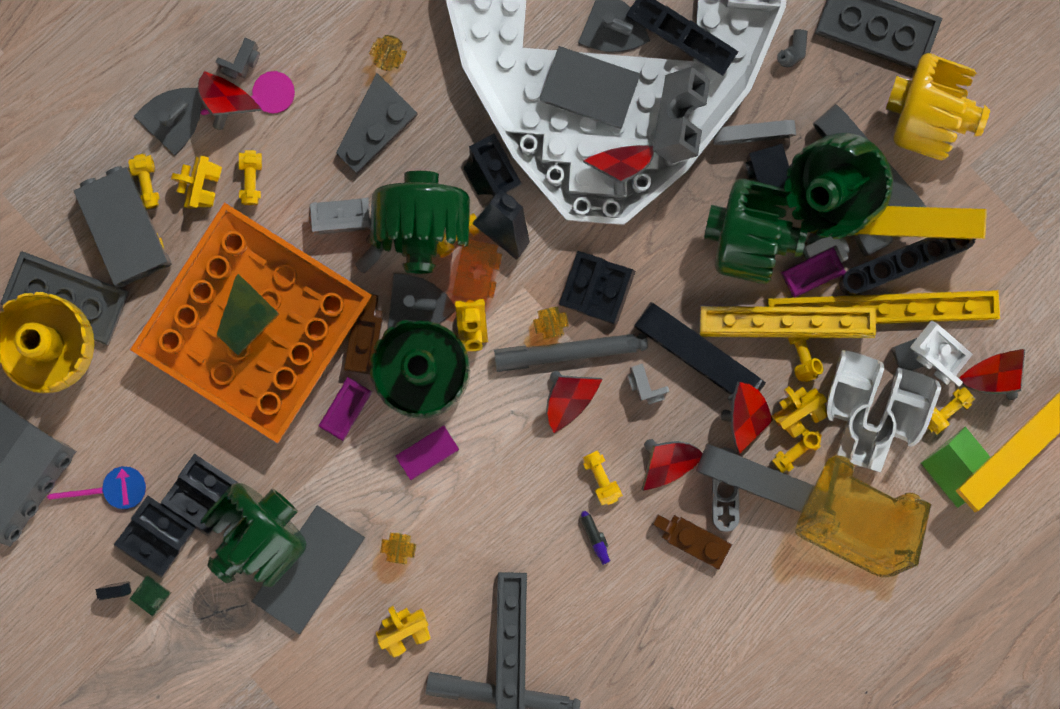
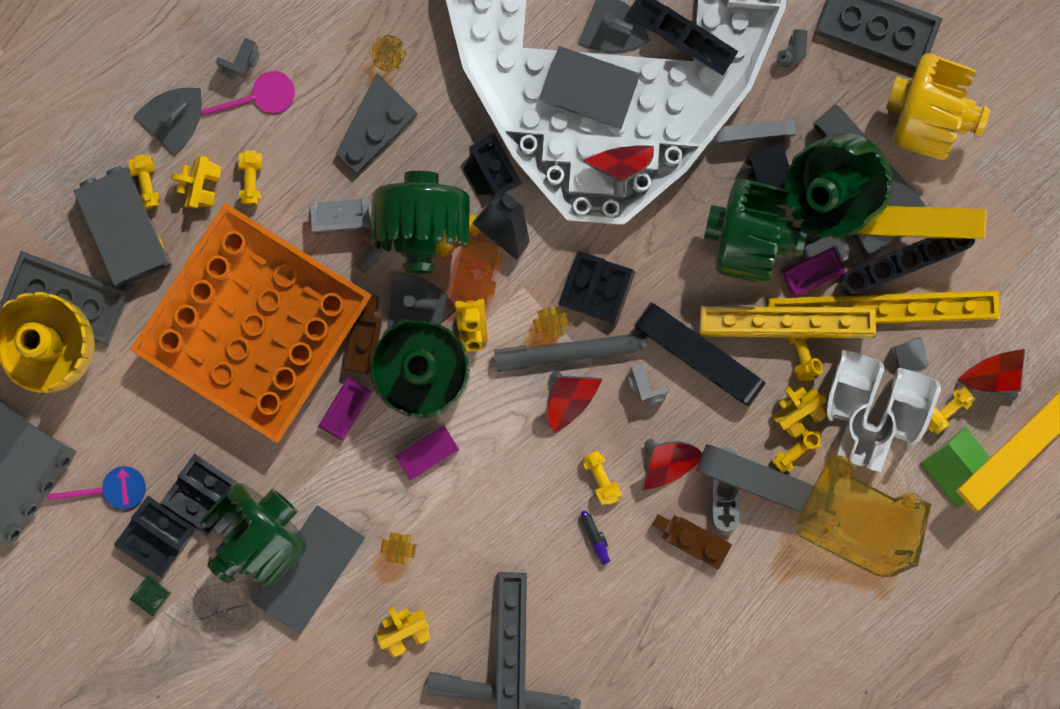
(114, 590): black tile -> none
(223, 98): shield -> none
(244, 316): clear green wing -> none
(675, 135): dark grey arch -> none
(747, 415): shield -> none
(942, 352): white bracket -> none

